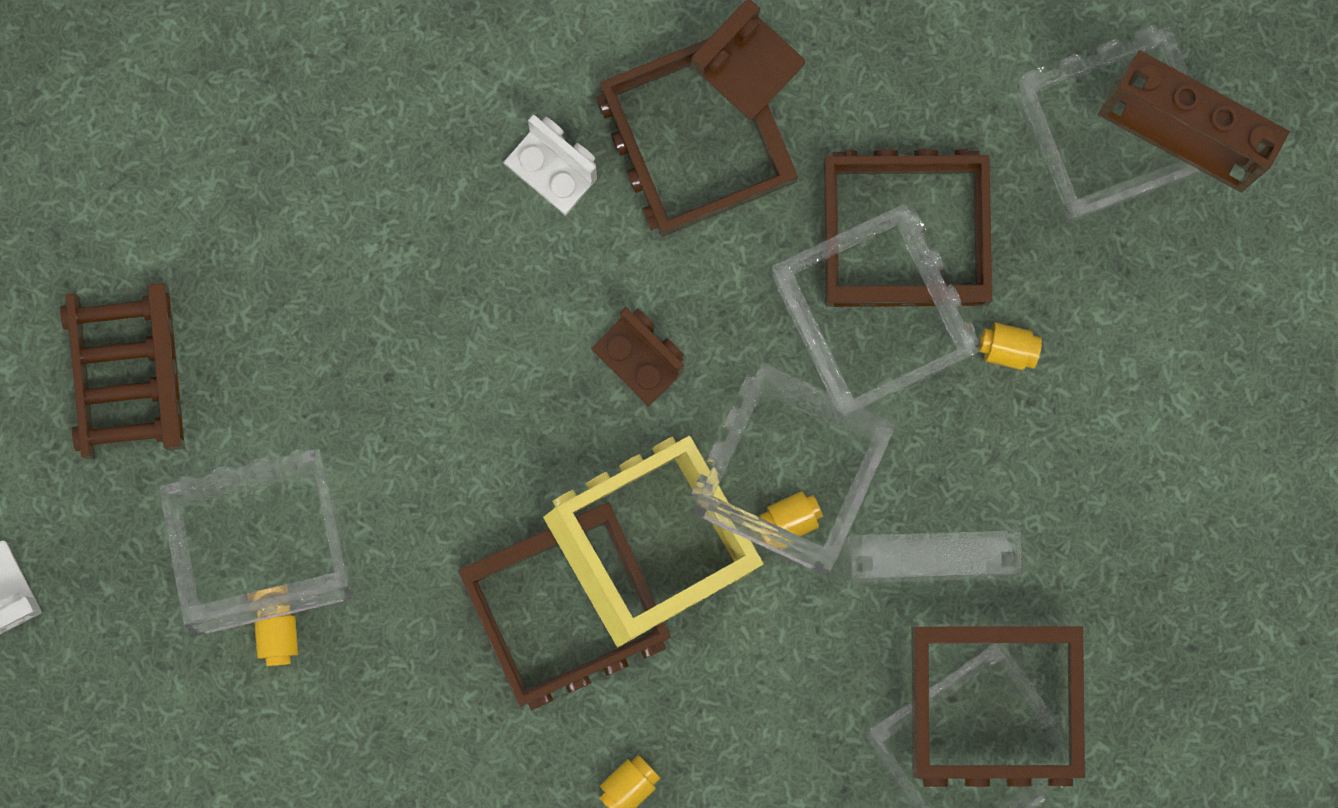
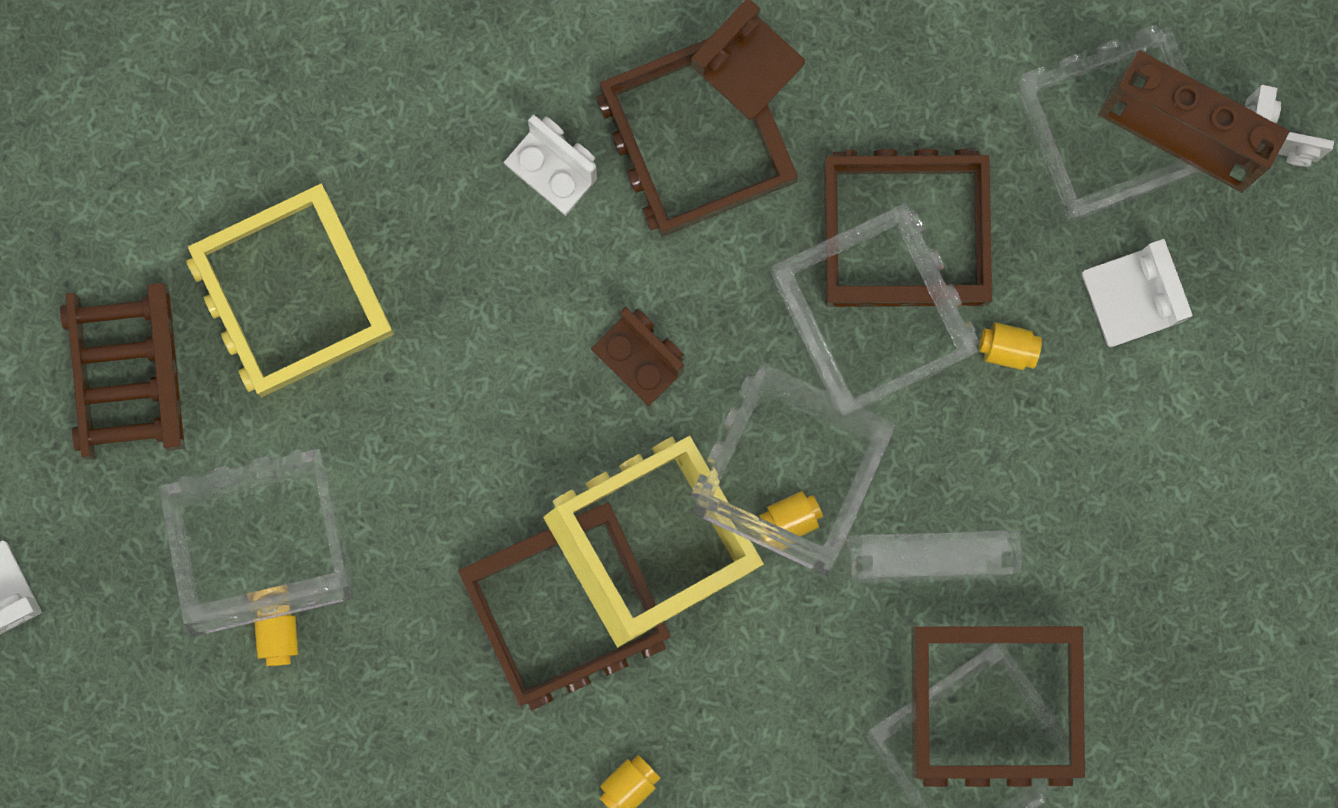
(234, 336): none -> light yellow window
(1137, 294): none -> white bracket
(1297, 147): none -> white bracket

